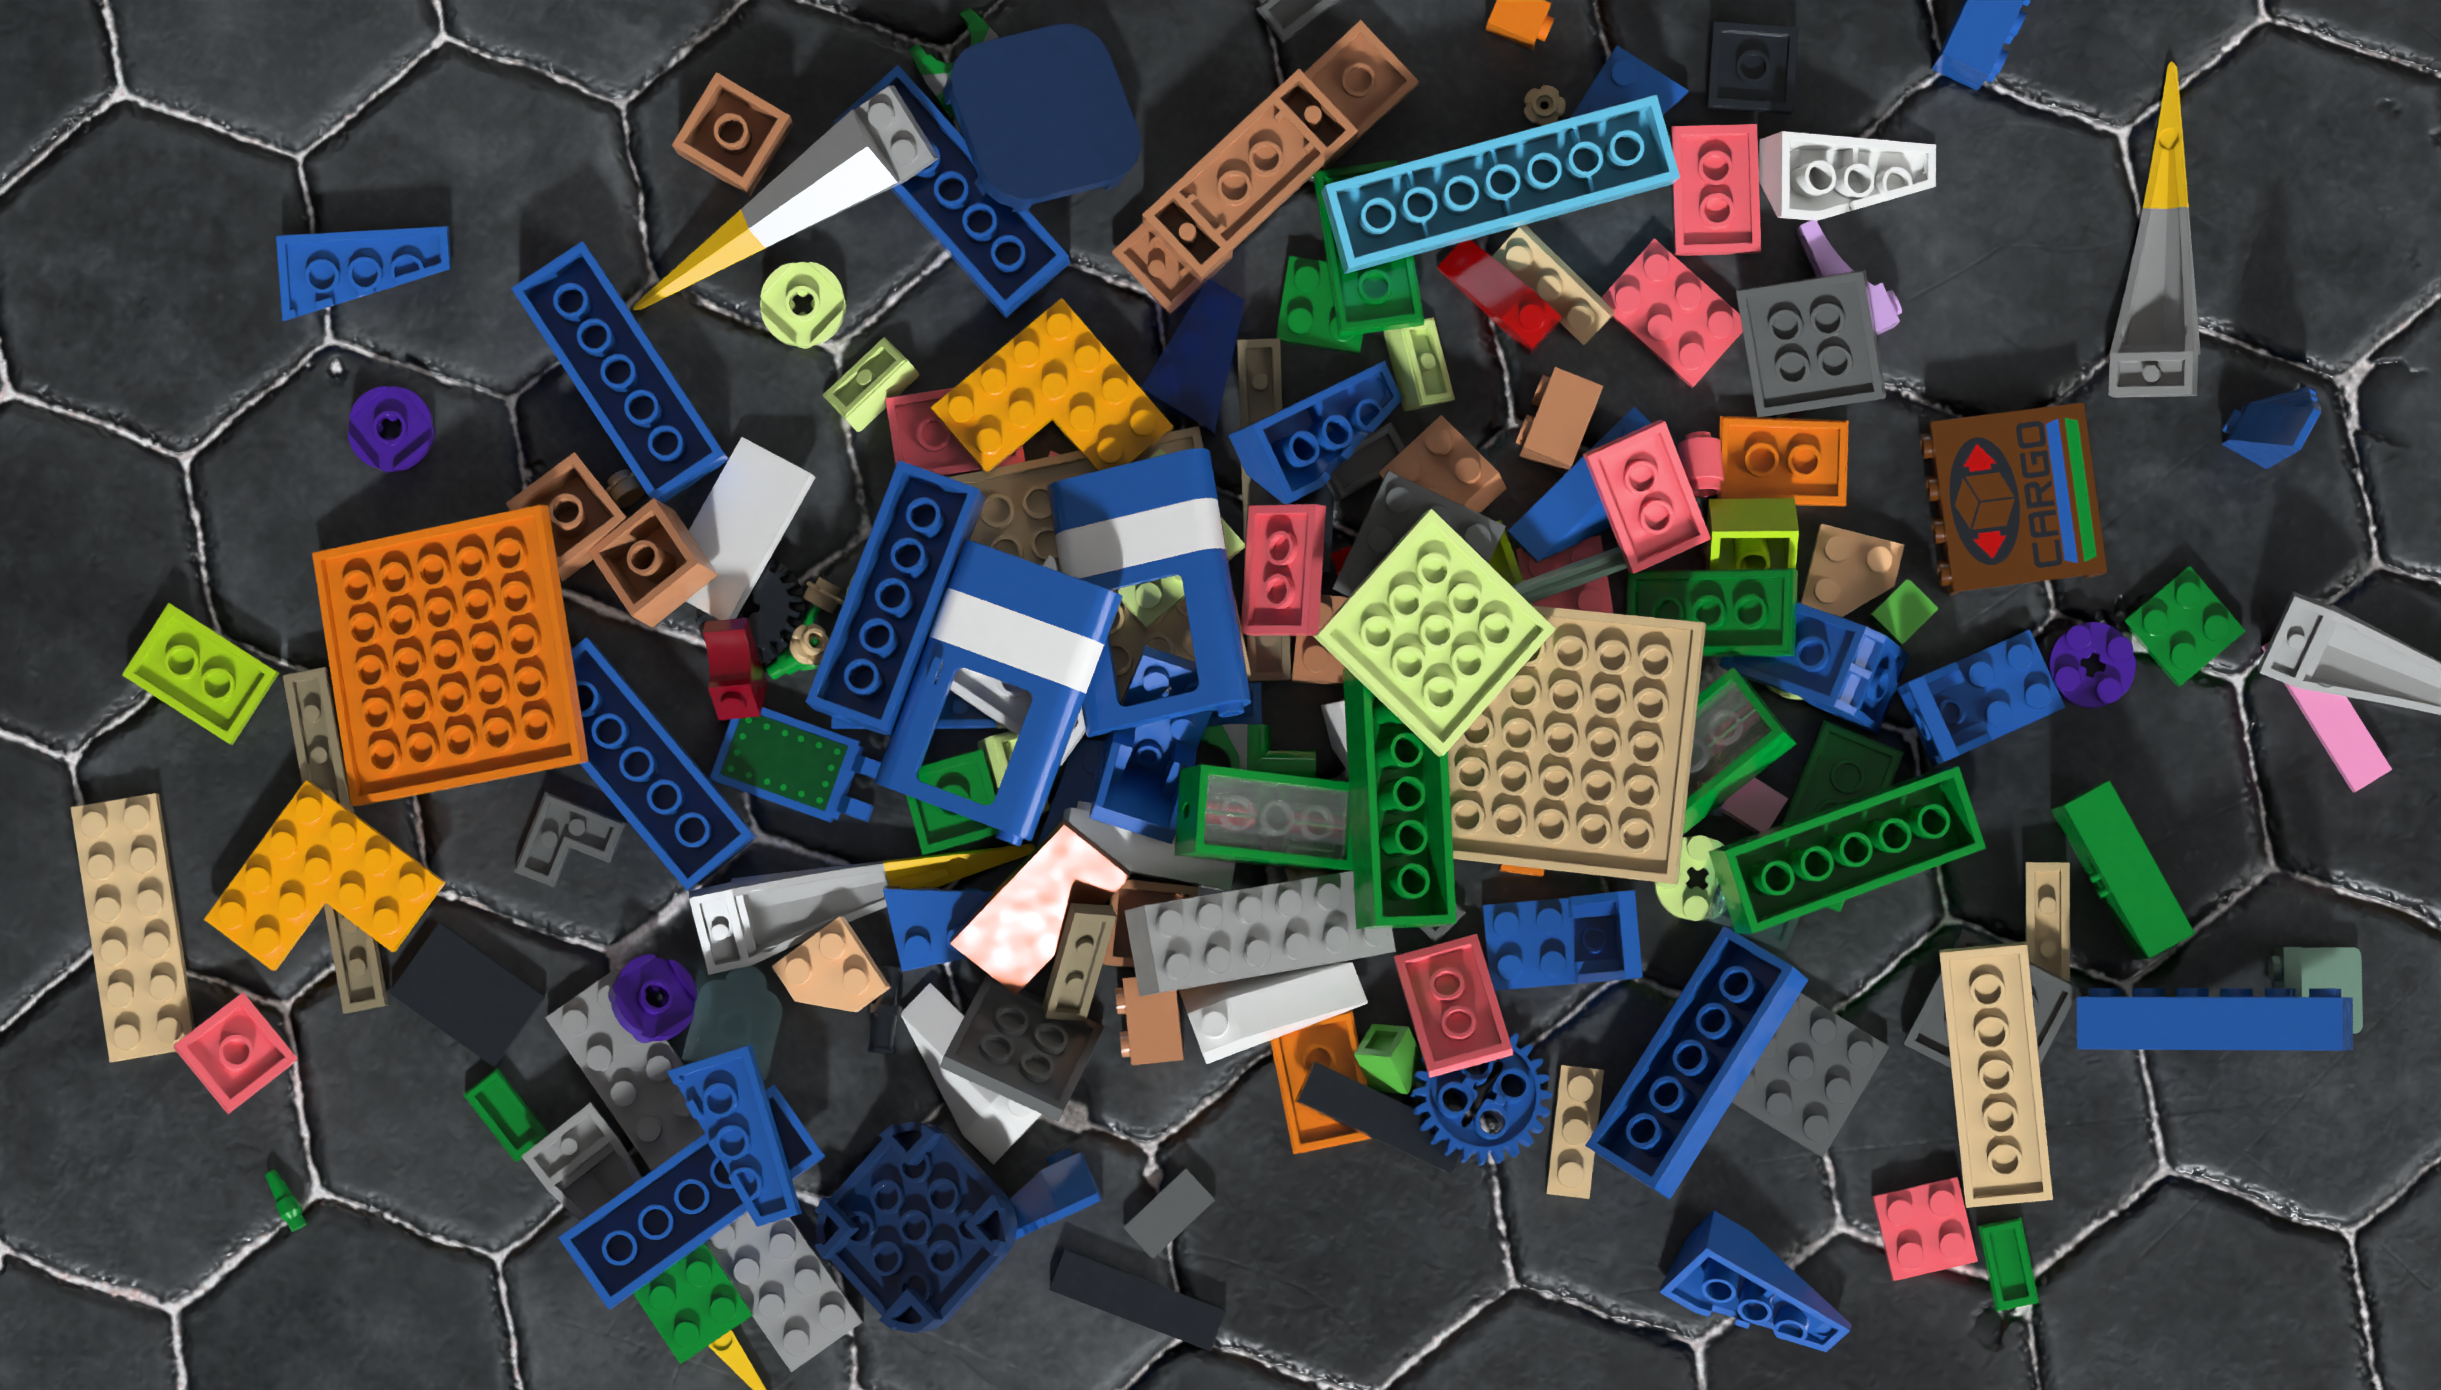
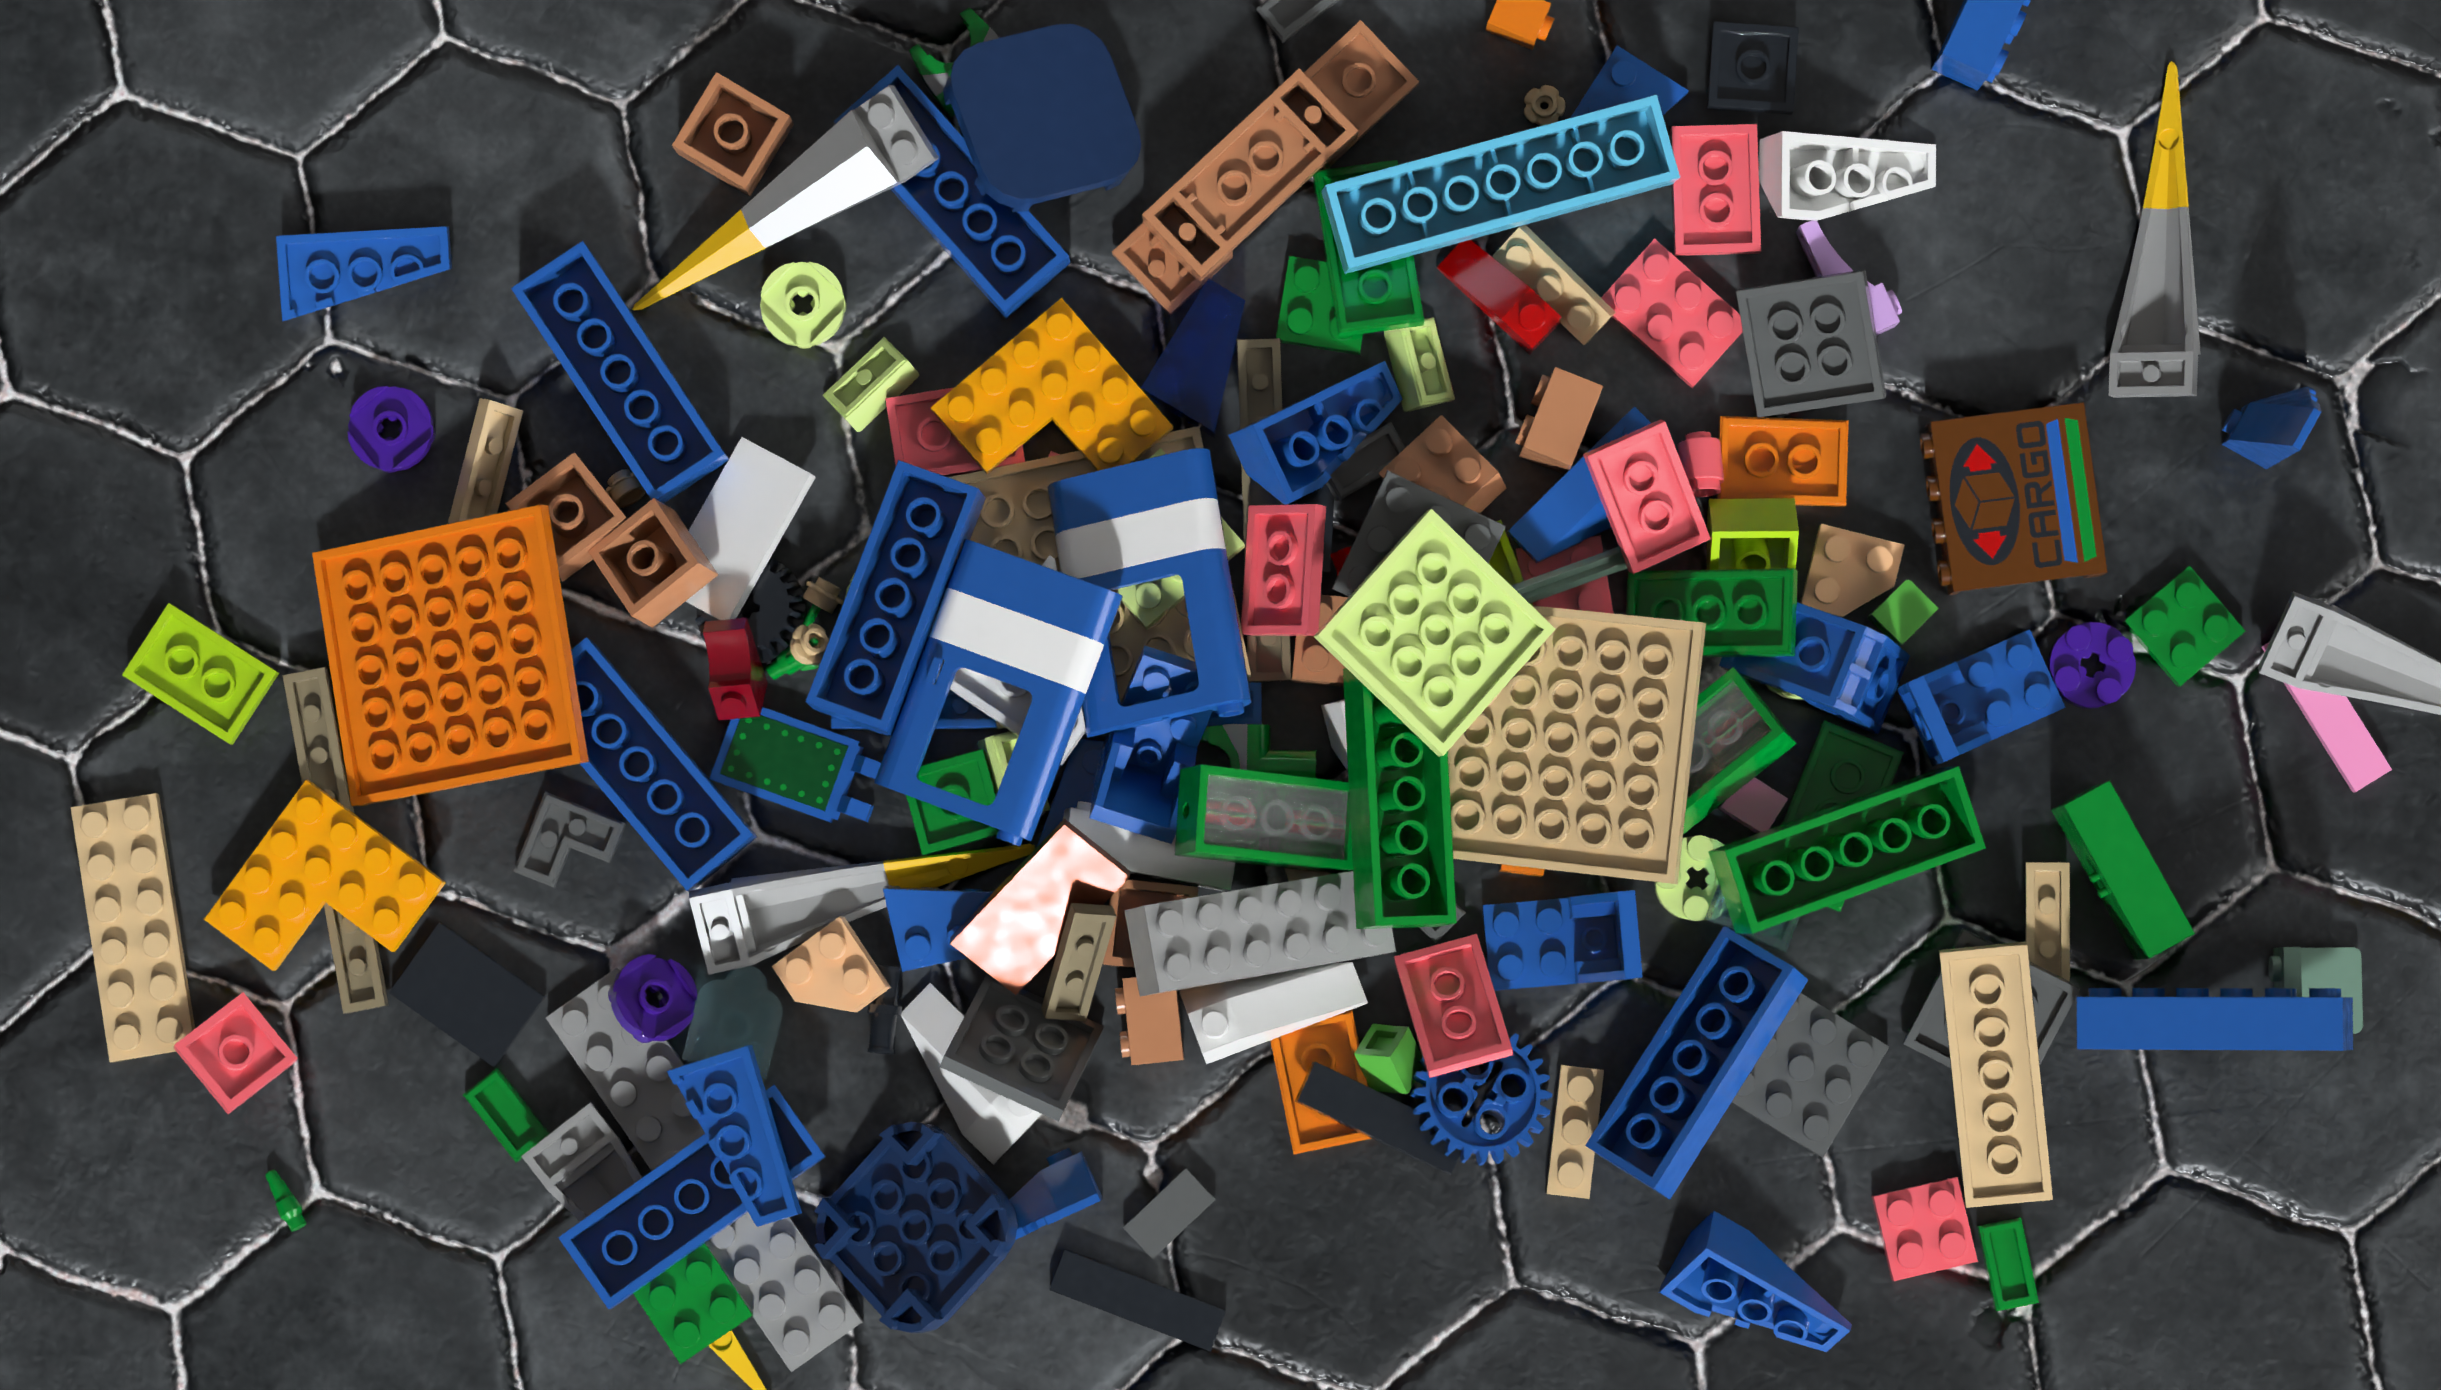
(486, 461): none -> tan plate

